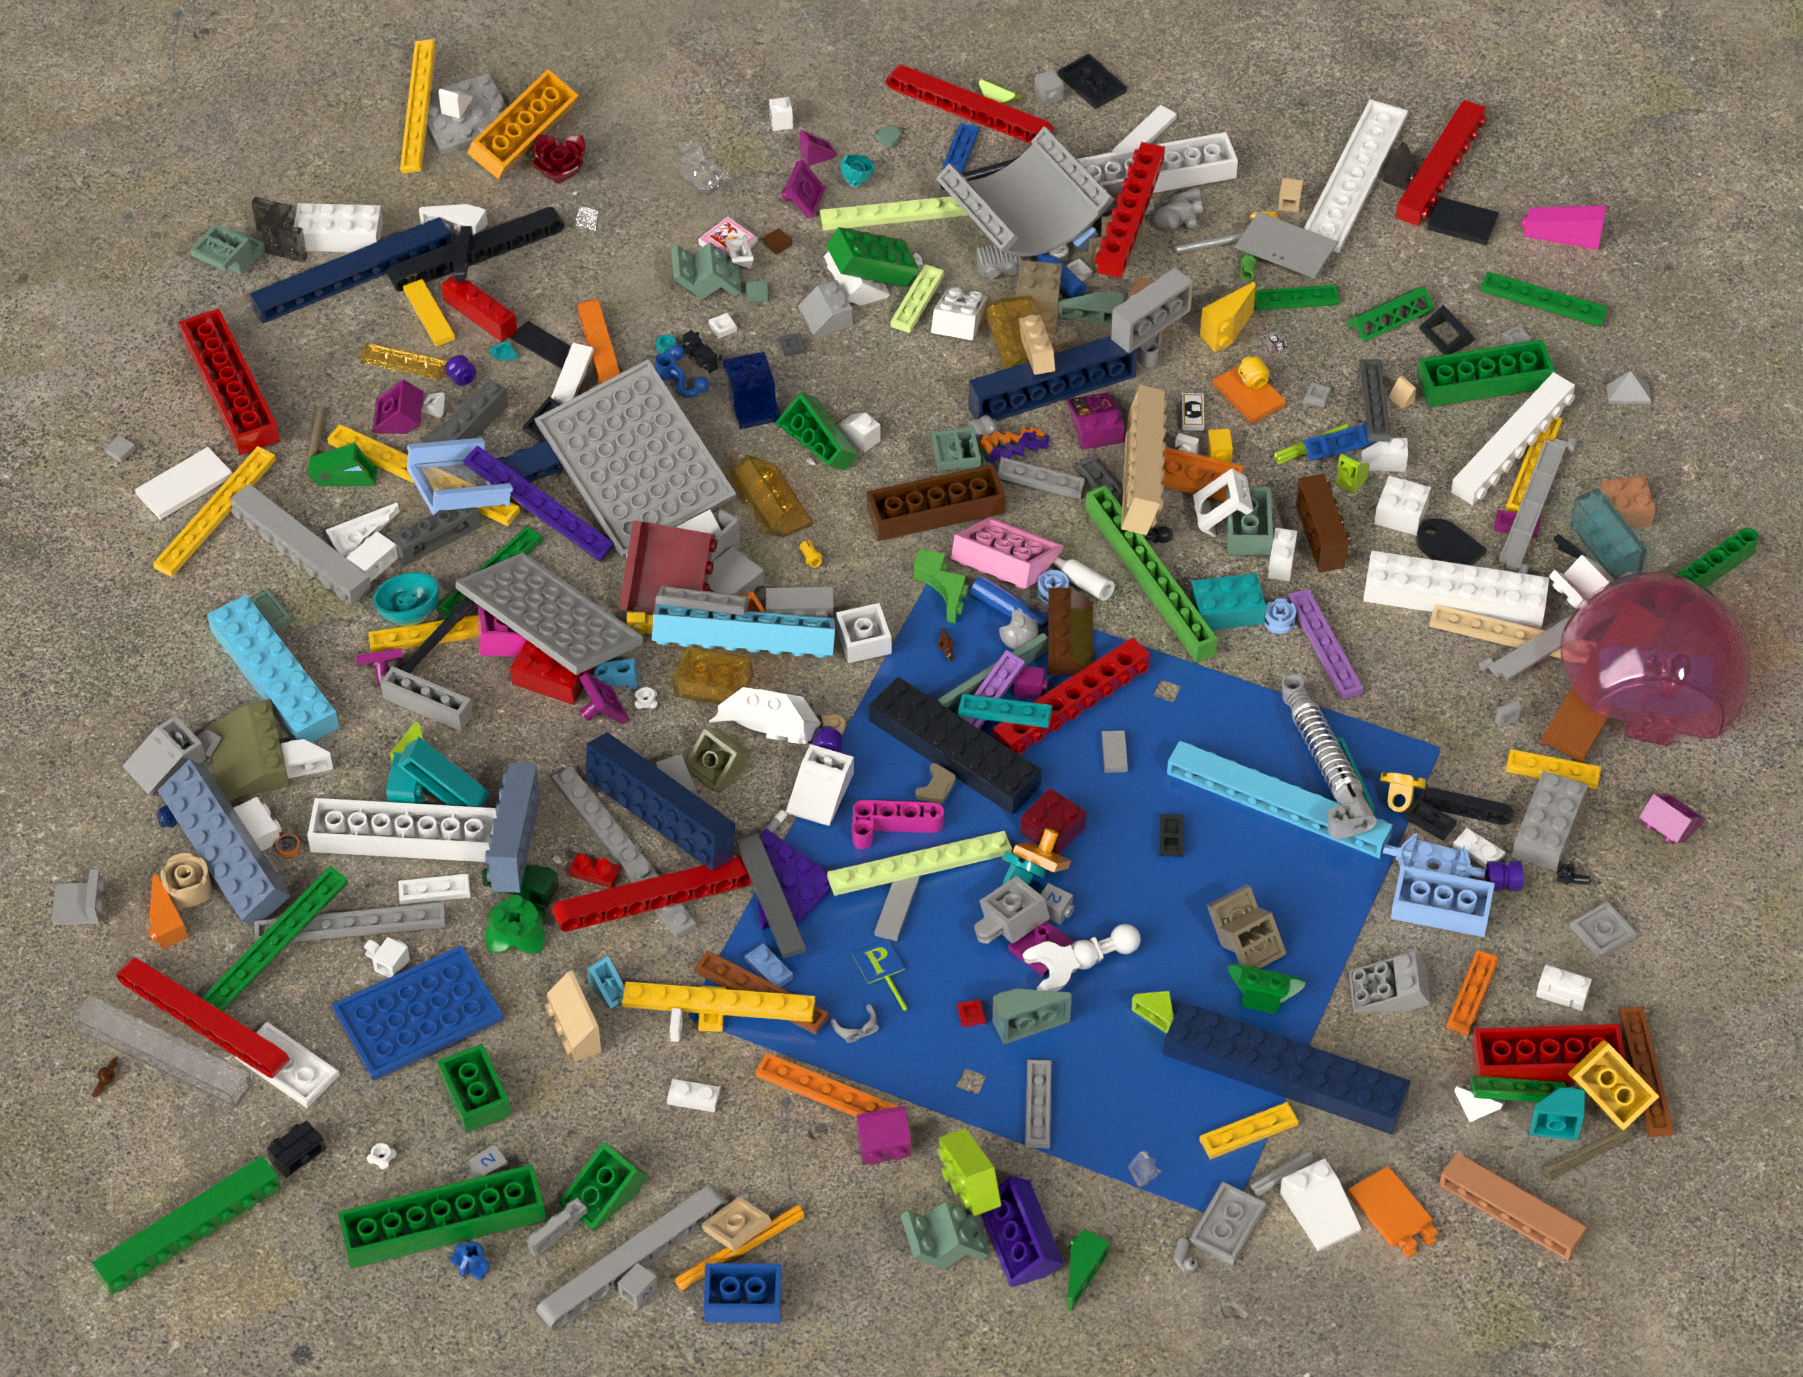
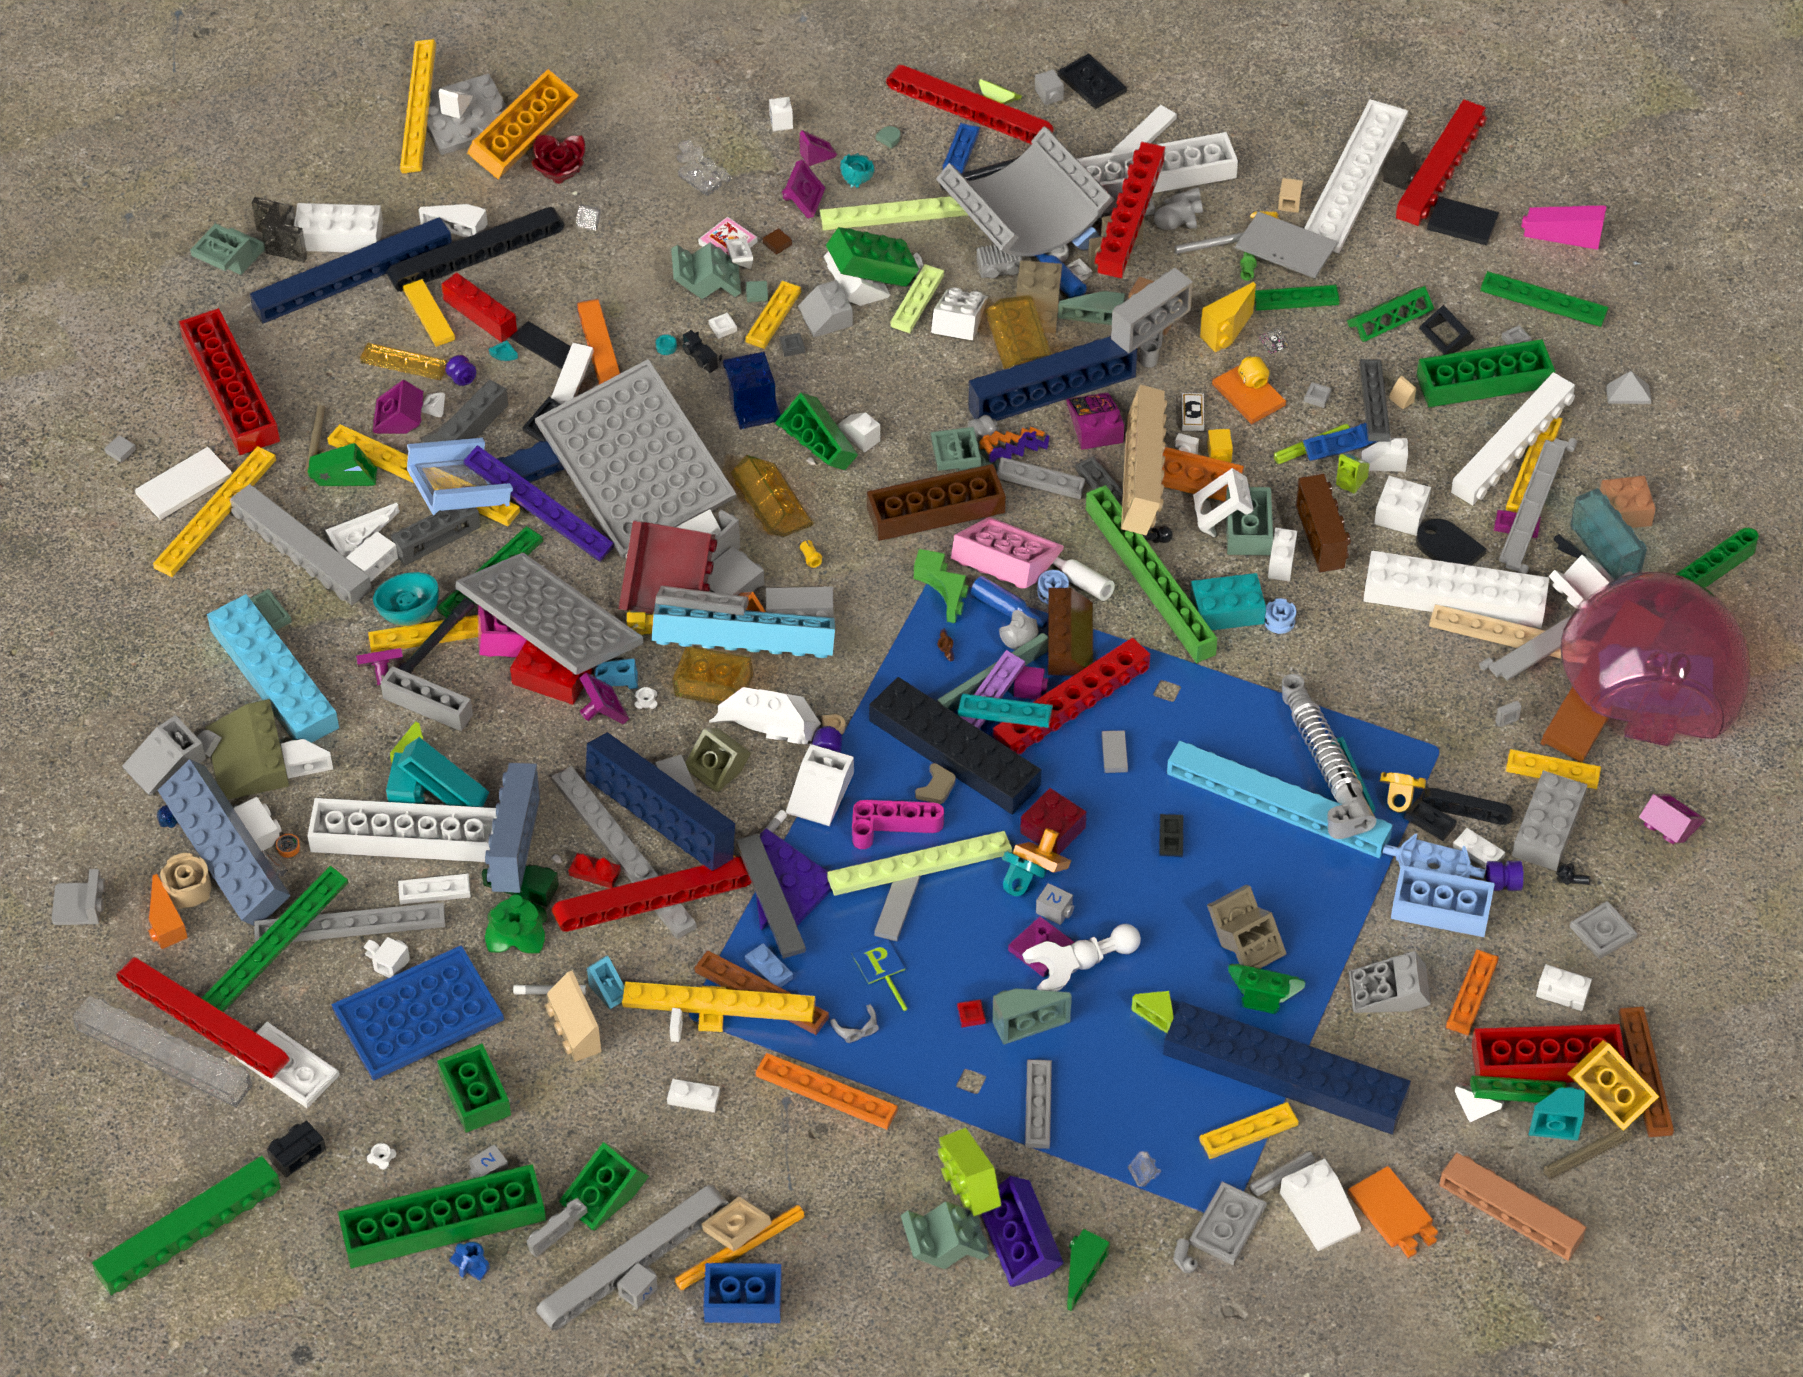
(105, 1076): reddish brown piece -> none
(463, 254): black beam -> none
(537, 989): none -> light grey bar
(667, 370): blue piece -> none
(773, 314): none -> yellow tile
(863, 633): white brick -> none
(883, 1135): magenta slope -> none
(1011, 911): light grey brick -> none
(1037, 344): tan brick -> none
(1325, 644): medium lavender plate -> none

